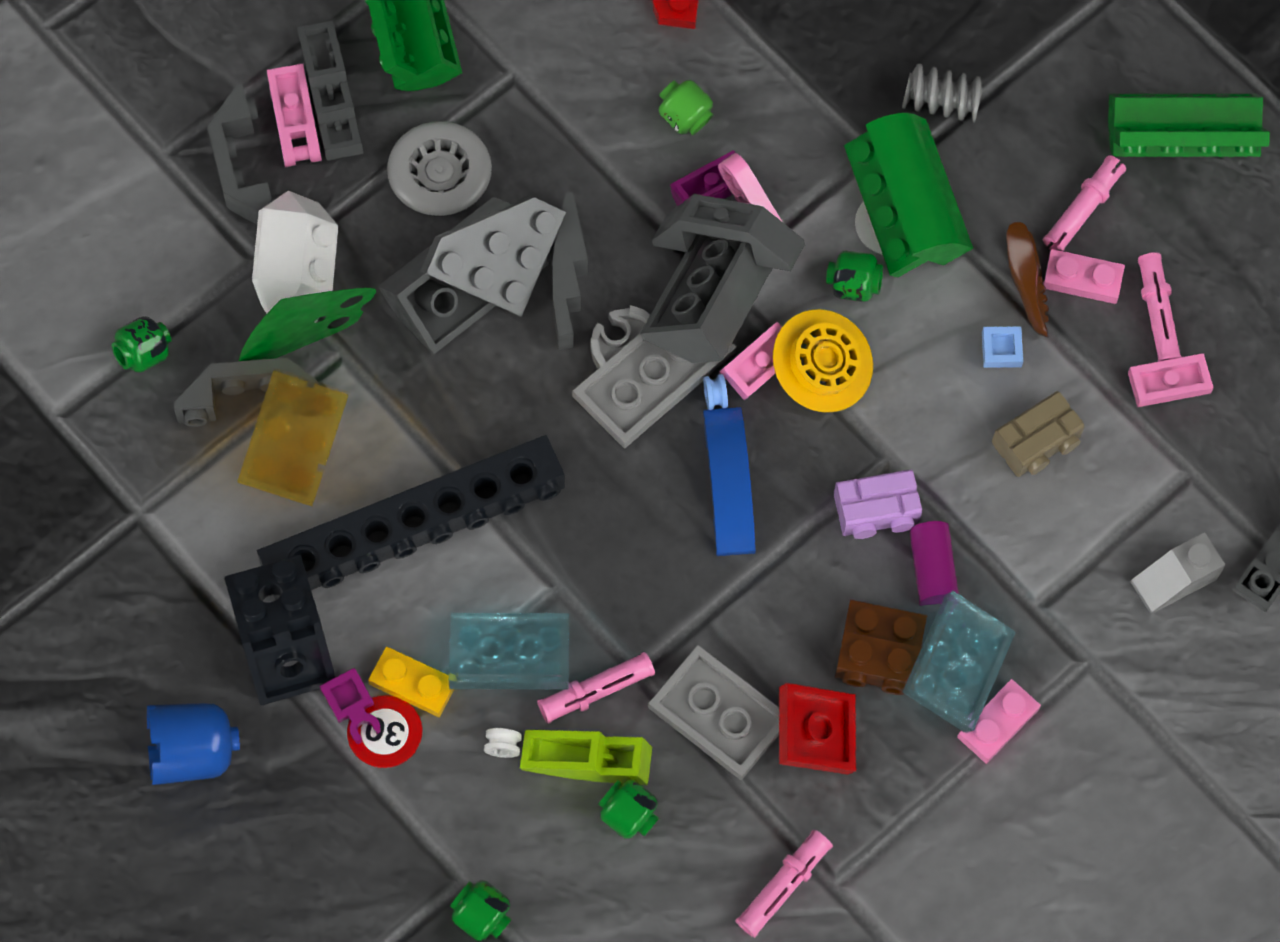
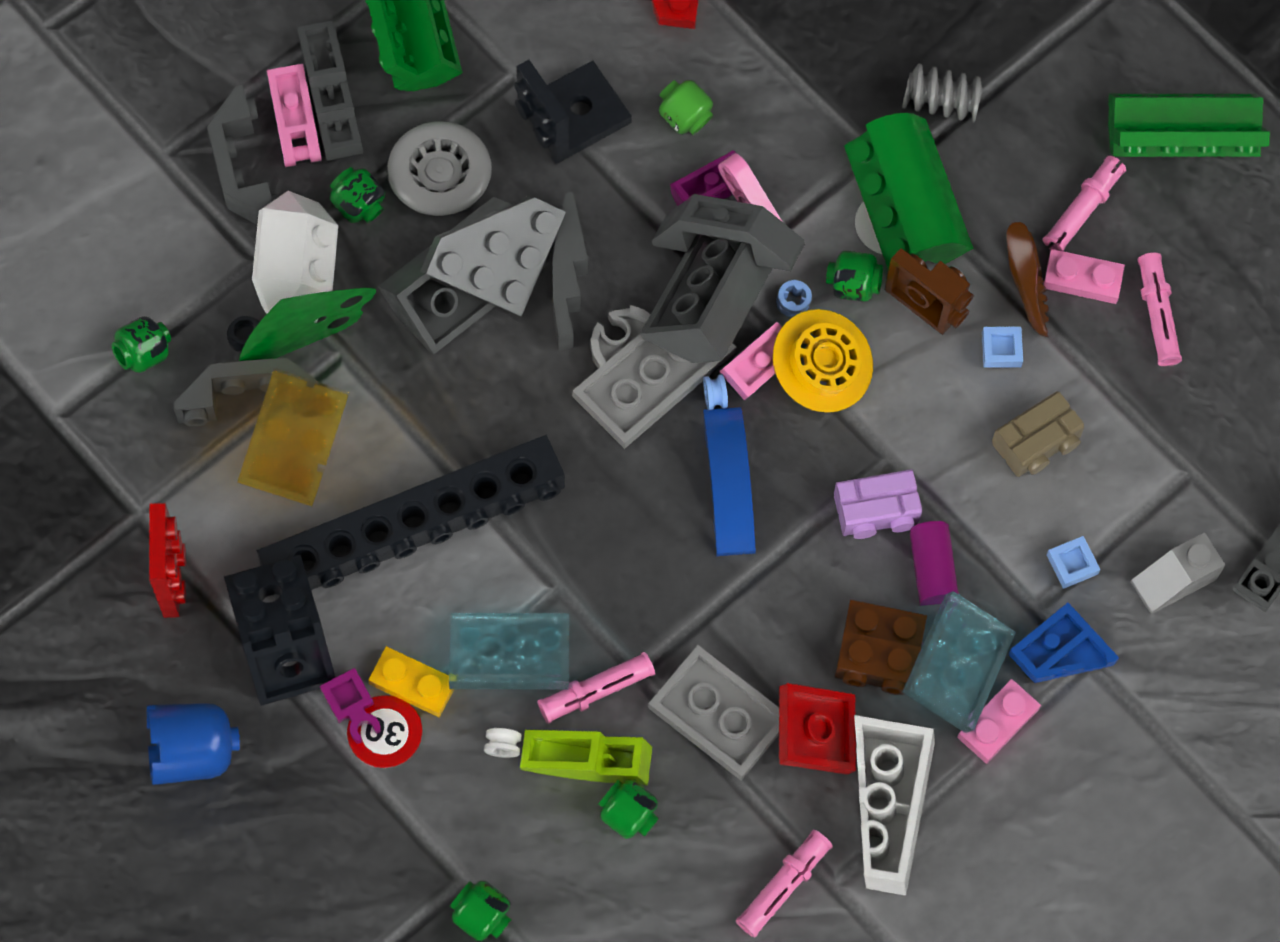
(165, 559): none -> red plate
(240, 330): none -> black plate
(357, 195): none -> green head
(551, 113): none -> black bracket
(797, 288): none -> light blue bush
(892, 788): none -> white wedge
(934, 295): none -> reddish brown plate
(1062, 648): none -> blue wing
(1073, 562): none -> light blue plate
(1170, 380): bright pink plate -> none

